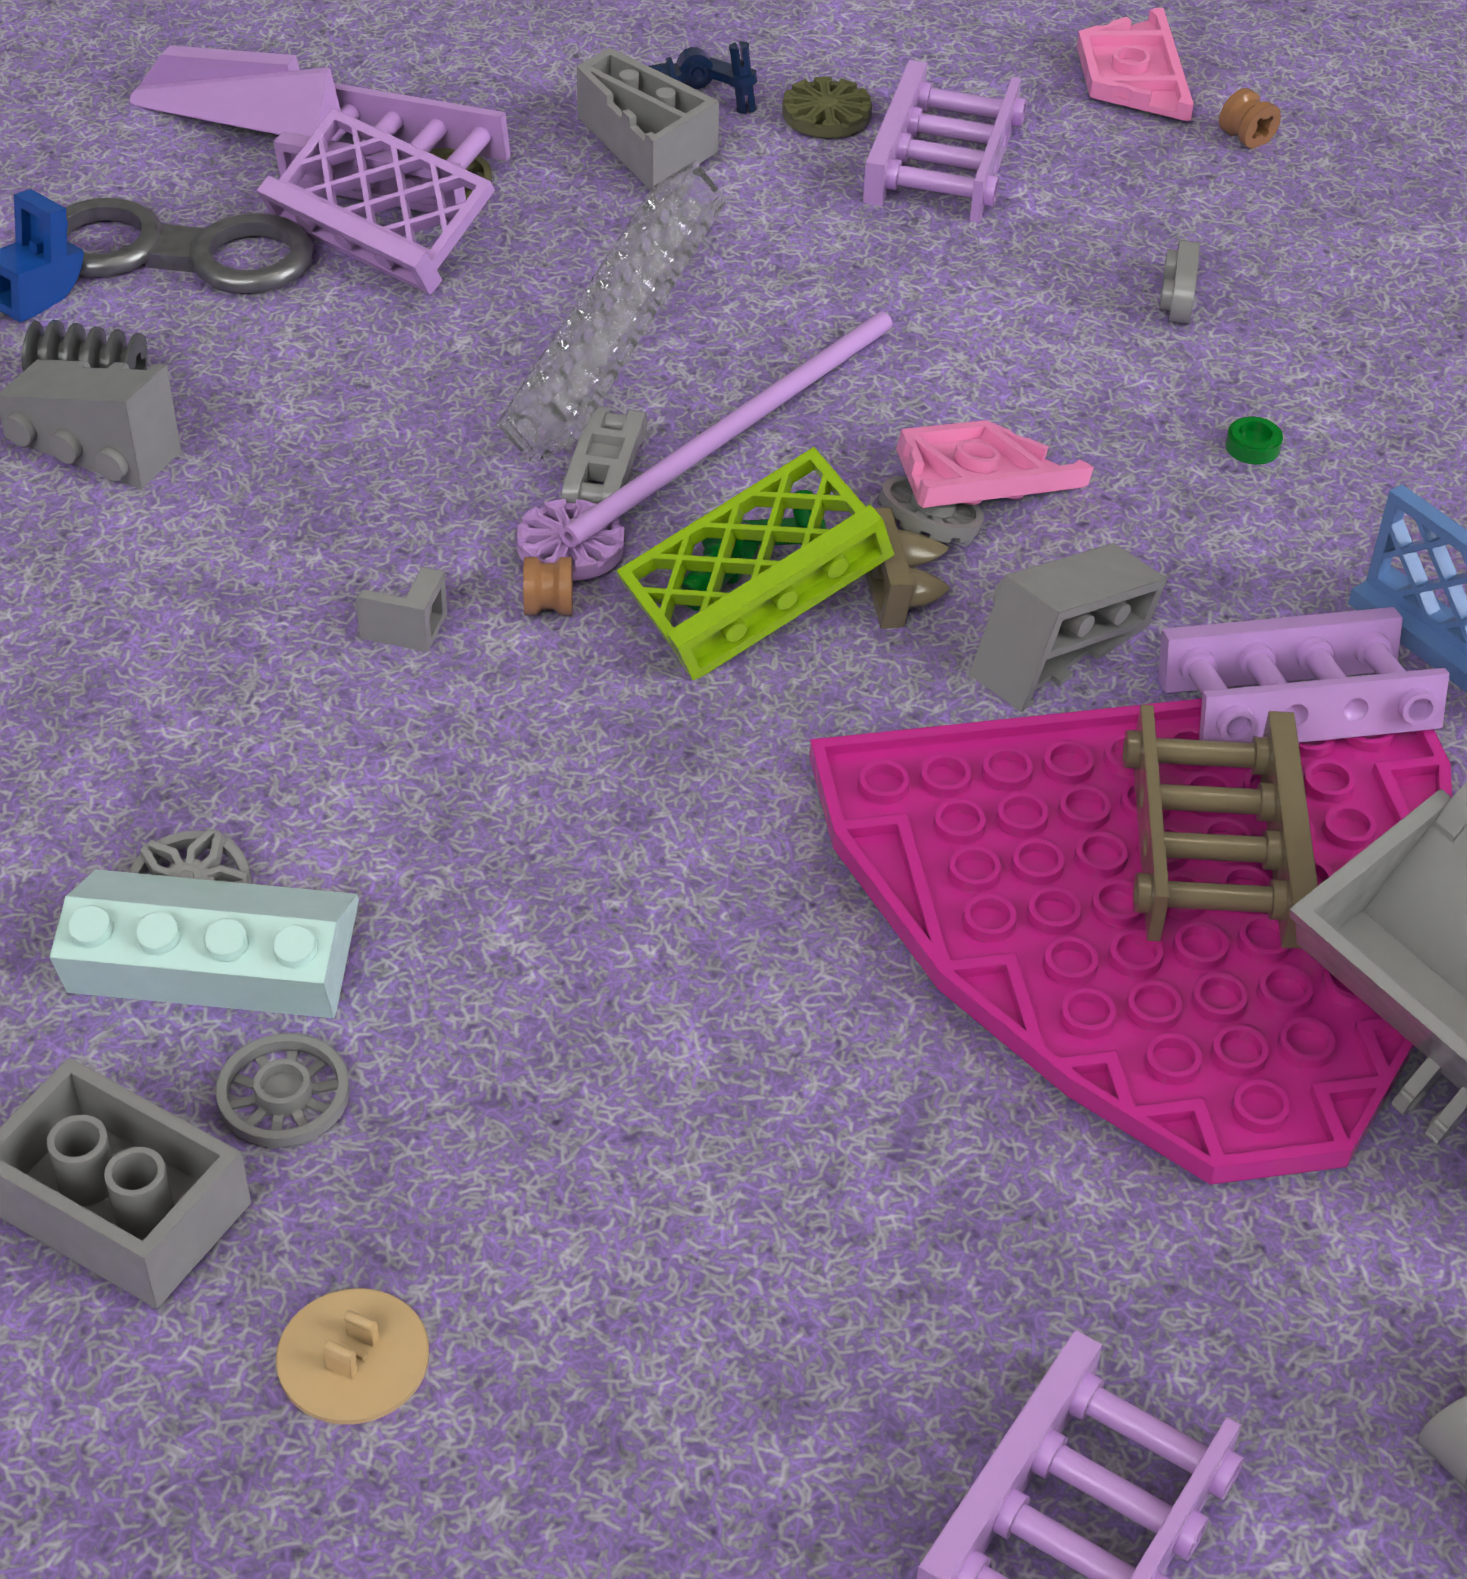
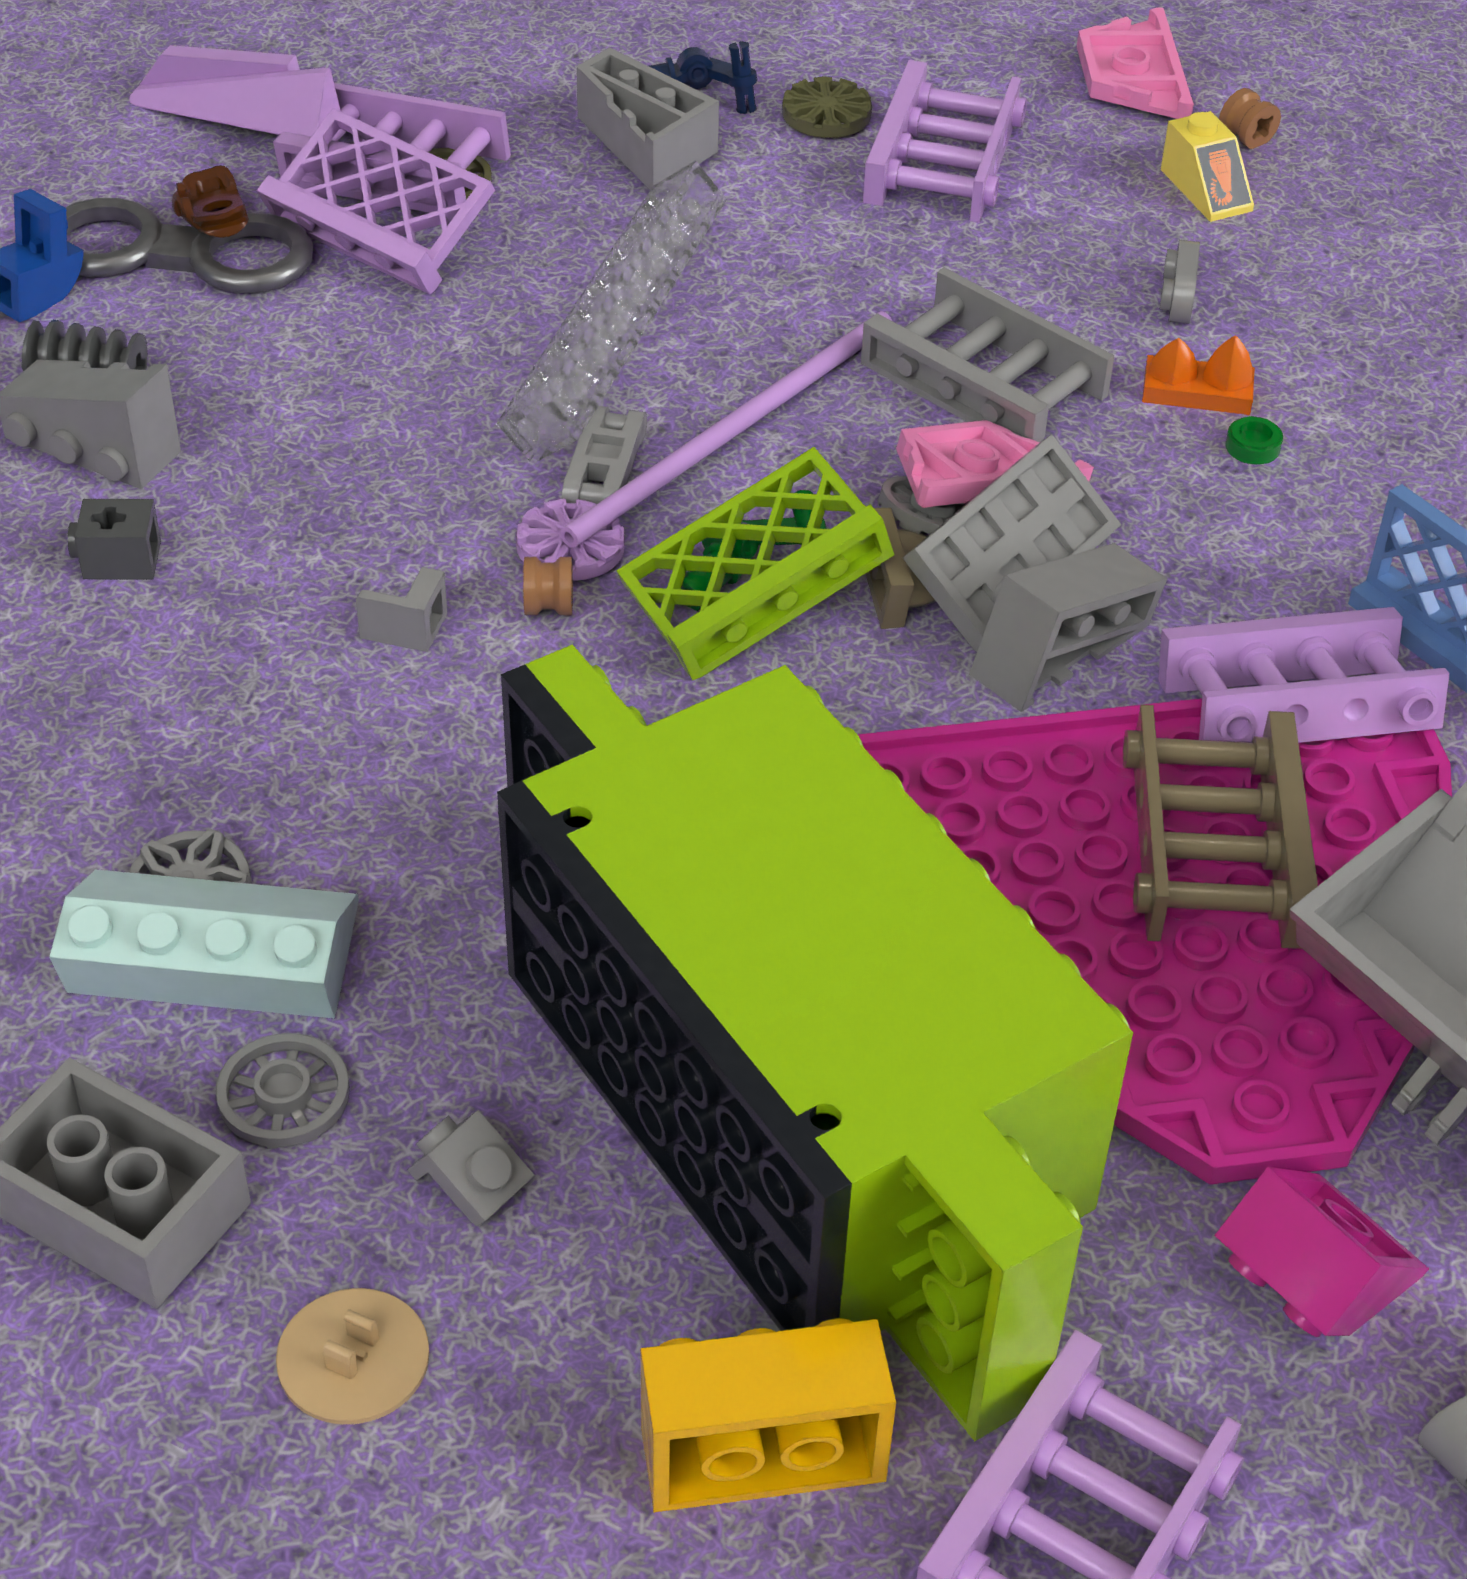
(116, 539): none -> dark grey brick
(208, 191): none -> reddish brown piece
(471, 1165): none -> light grey bracket
(766, 1413): none -> yellow brick
(811, 1016): none -> lime piece
(969, 391): none -> light grey fence
(1020, 520): none -> light grey plate
(1207, 166): none -> light yellow slope
(1217, 385): none -> orange tile
(1317, 1252): none -> dark pink slope

